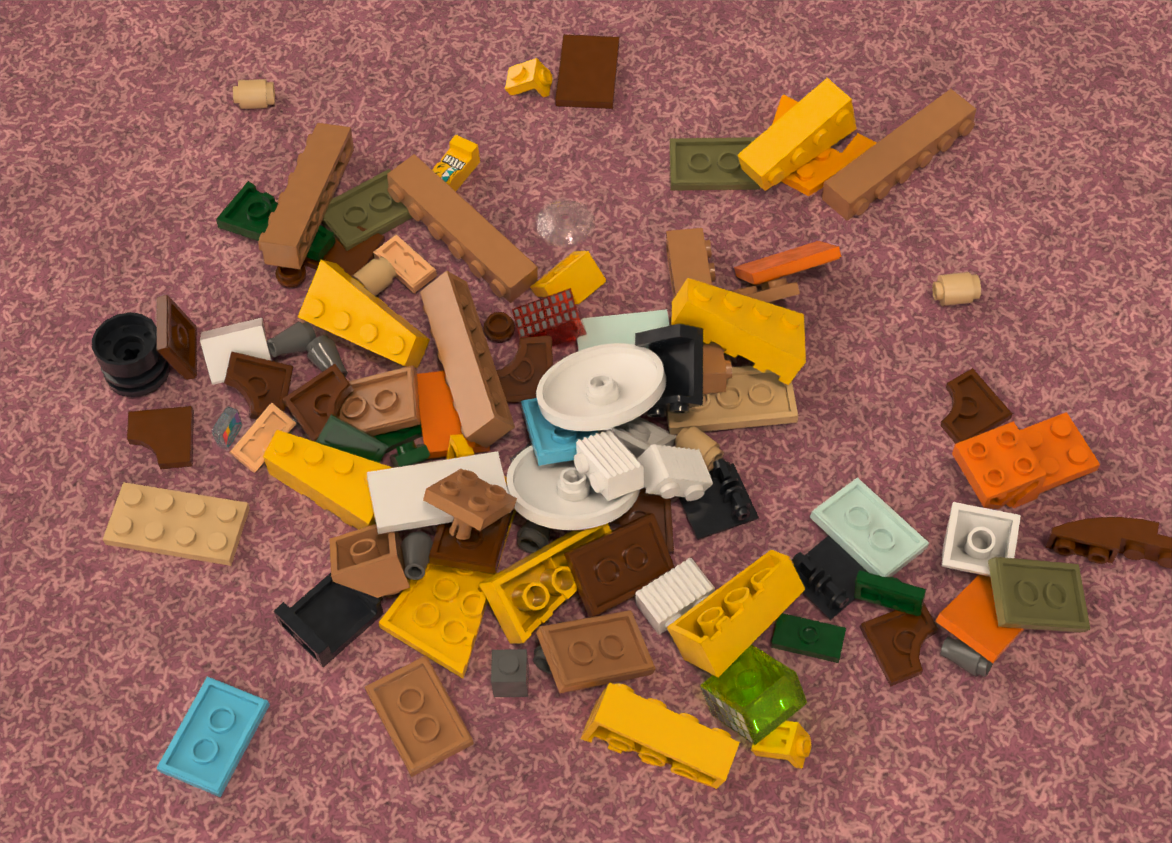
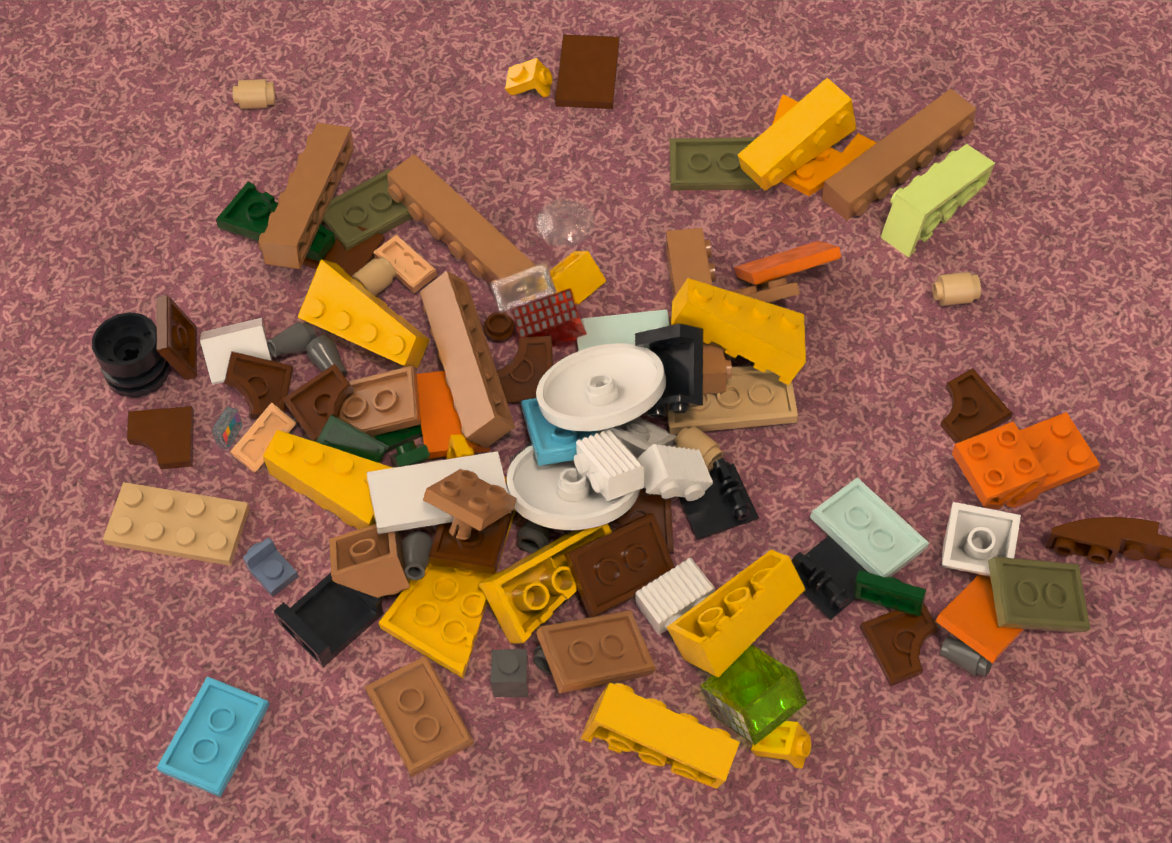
(269, 567): none -> sand blue bracket
(290, 276): reddish brown plate -> none
(458, 162): yellow leg -> none
(523, 287): none -> clear slope
(808, 637): dark green plate -> none
(935, 197): none -> yellowish green wedge

